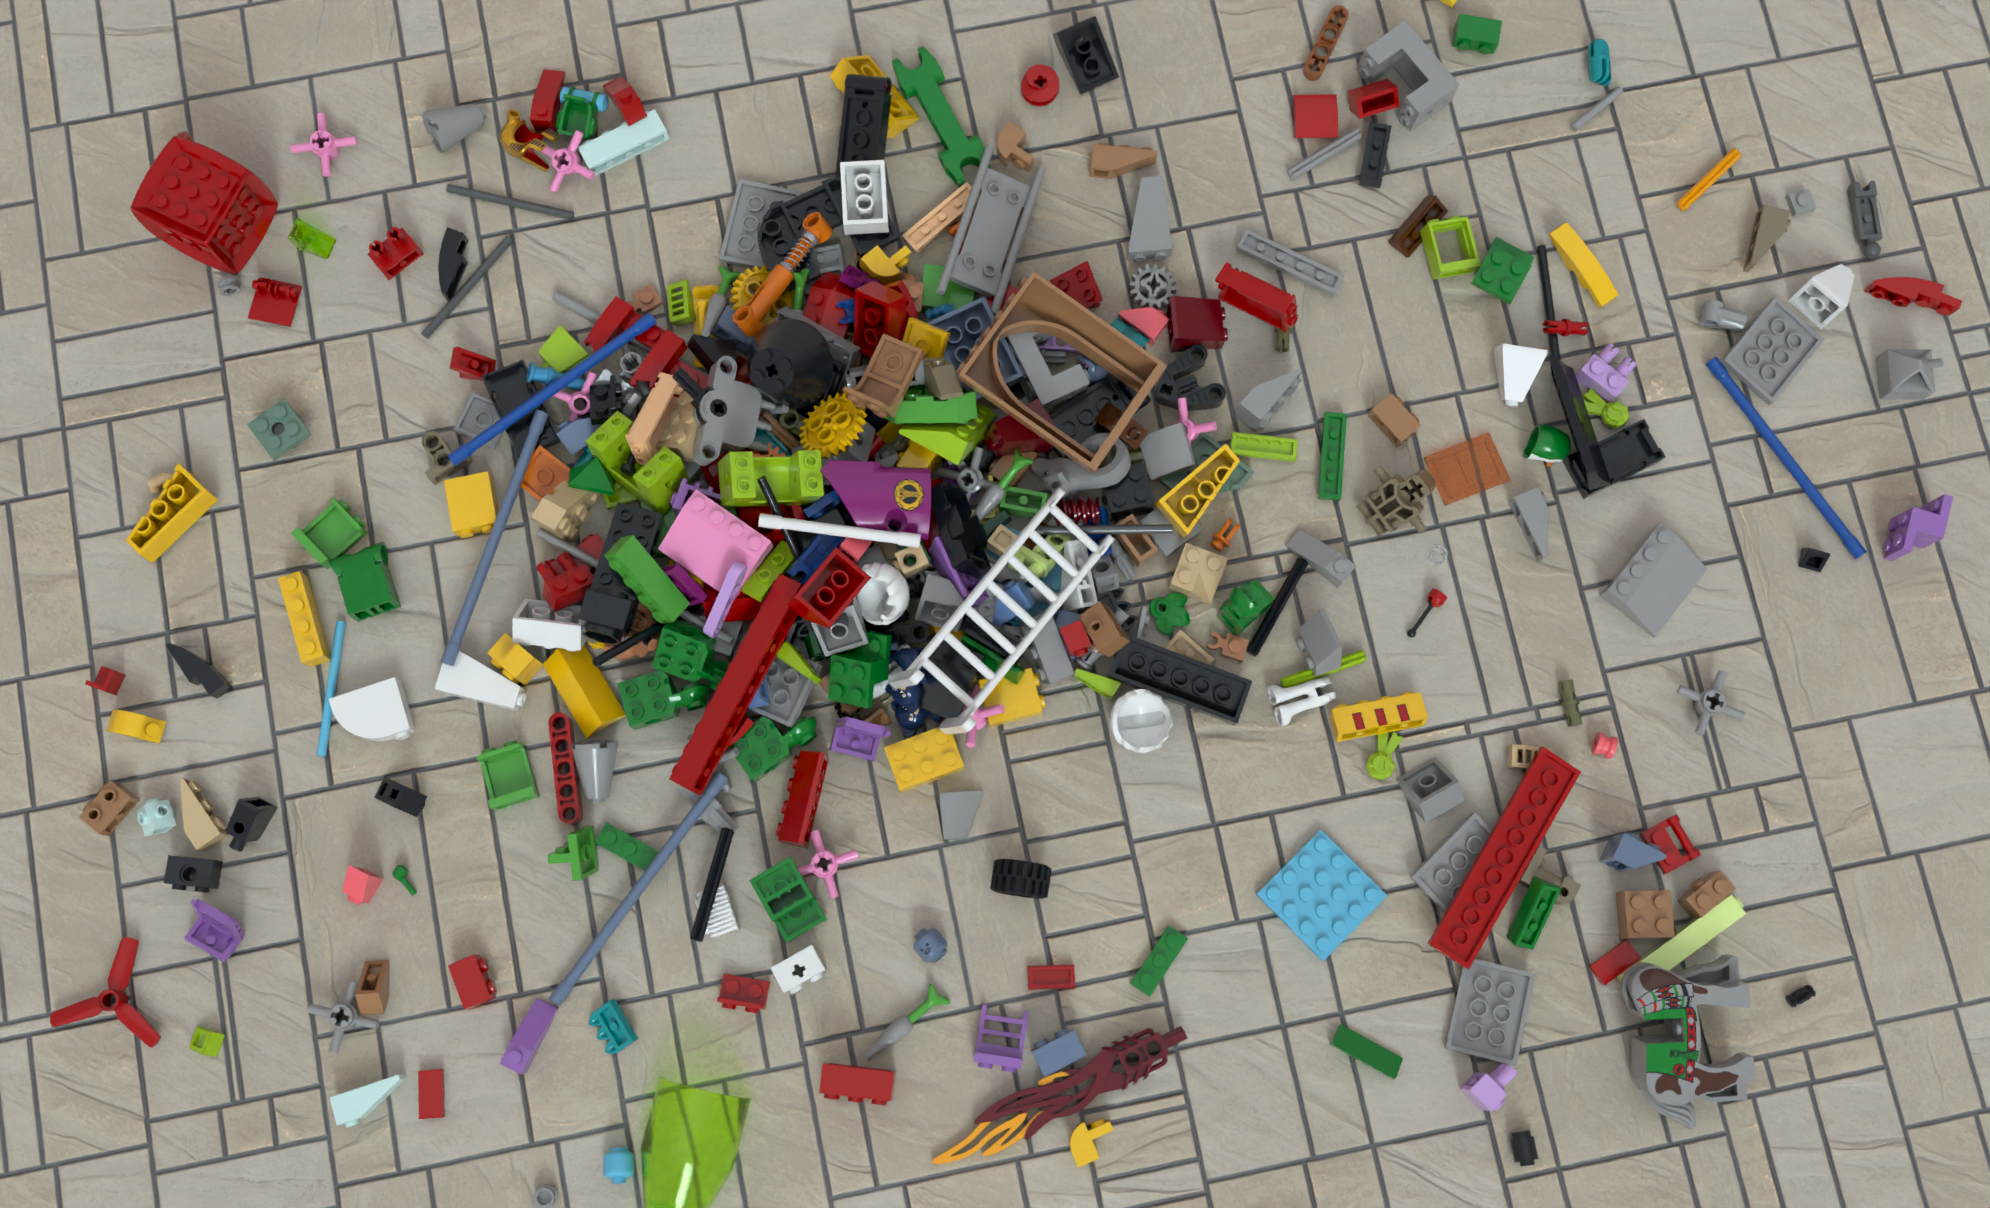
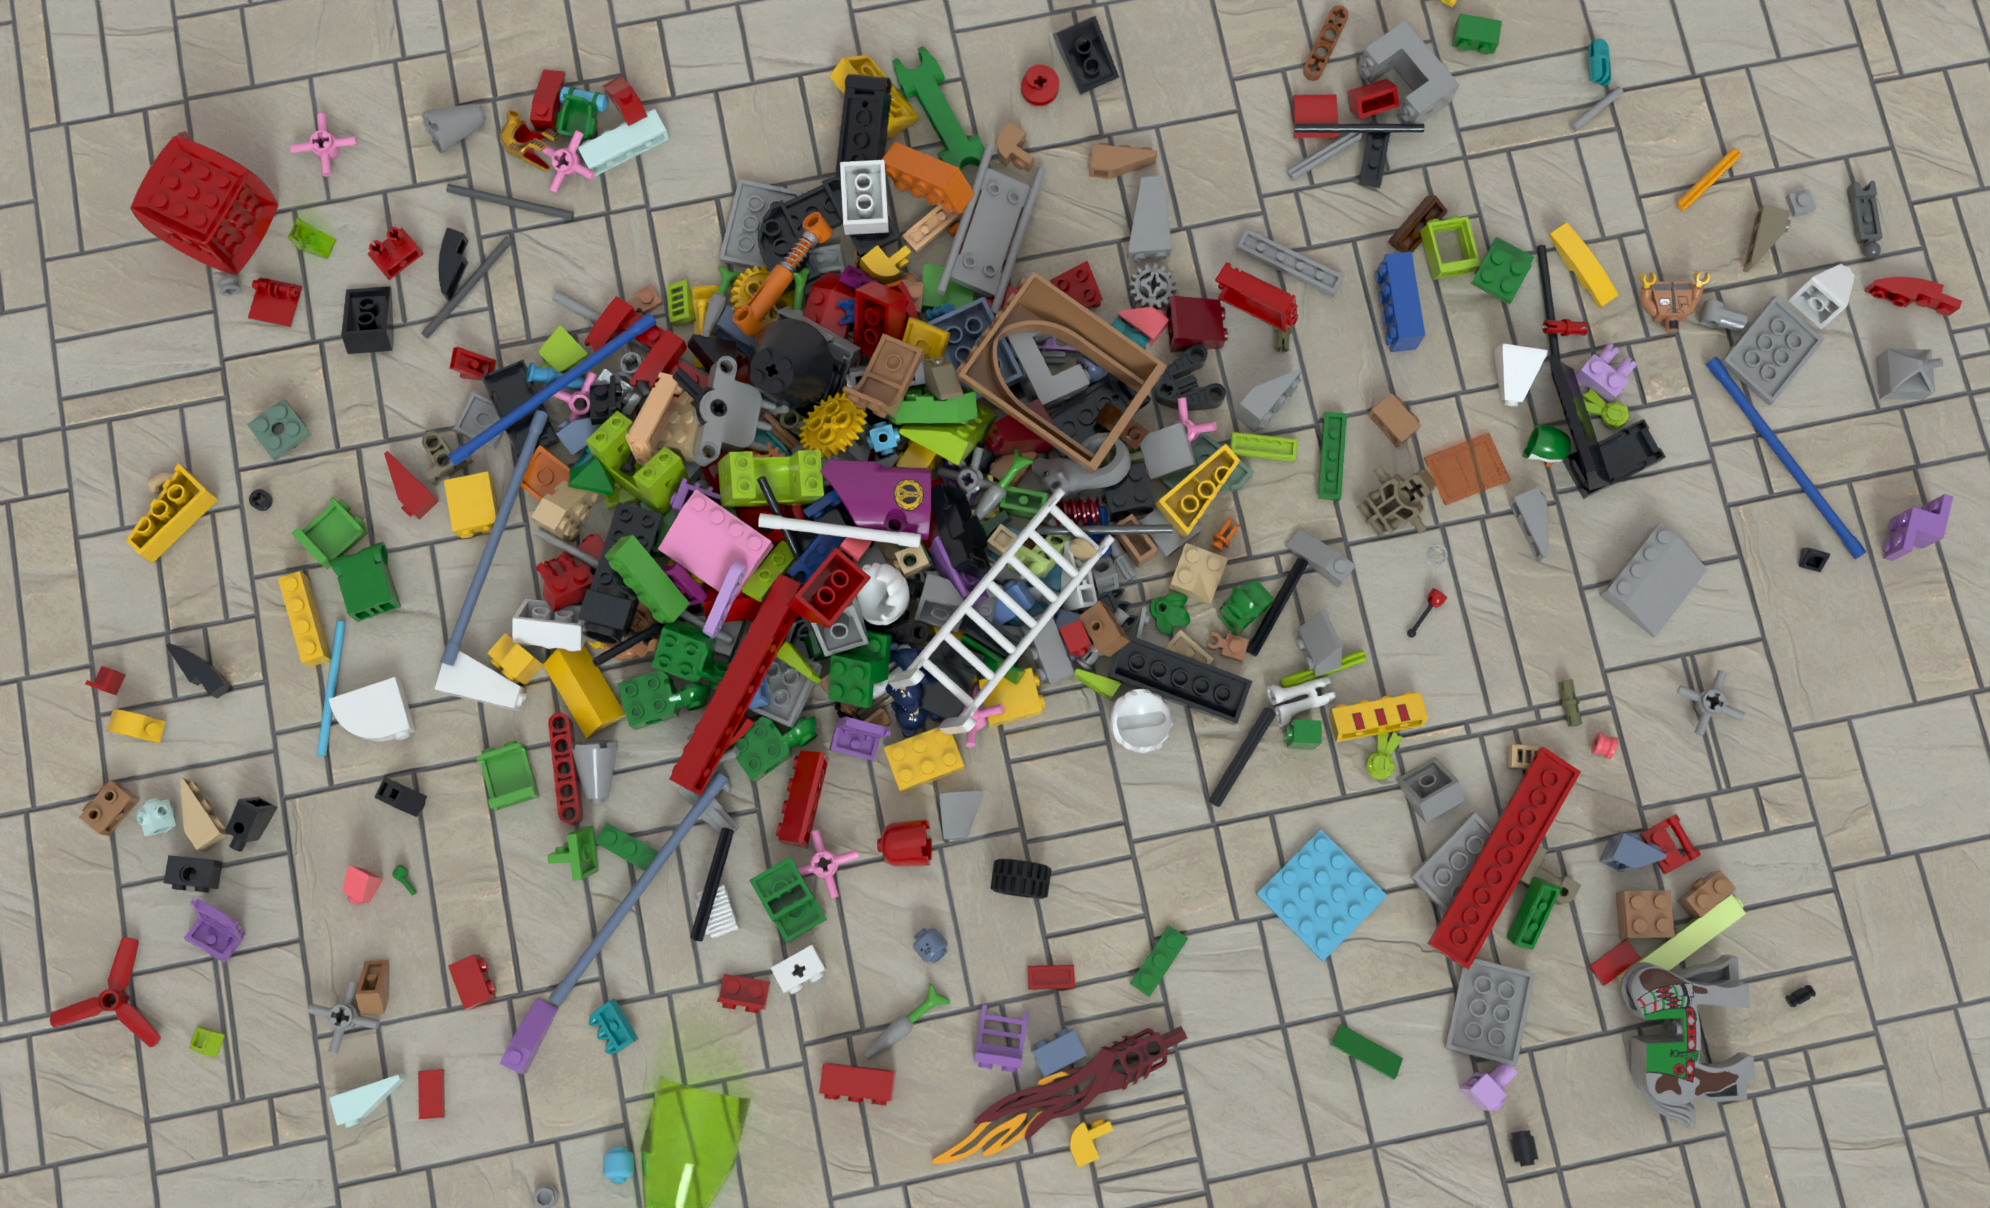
(256, 495): none -> black bush
(368, 320): none -> black slope
(409, 490): none -> red slope
(883, 447): none -> medium azure brick
(906, 843): none -> red cylinder
(927, 178): none -> orange brick
(1082, 549): none -> tan tile
(1242, 757): none -> black axle
(1303, 734): none -> green brick
(1359, 128): none -> black piece
(1400, 302): none -> blue brick
(1671, 300): none -> nougat torso

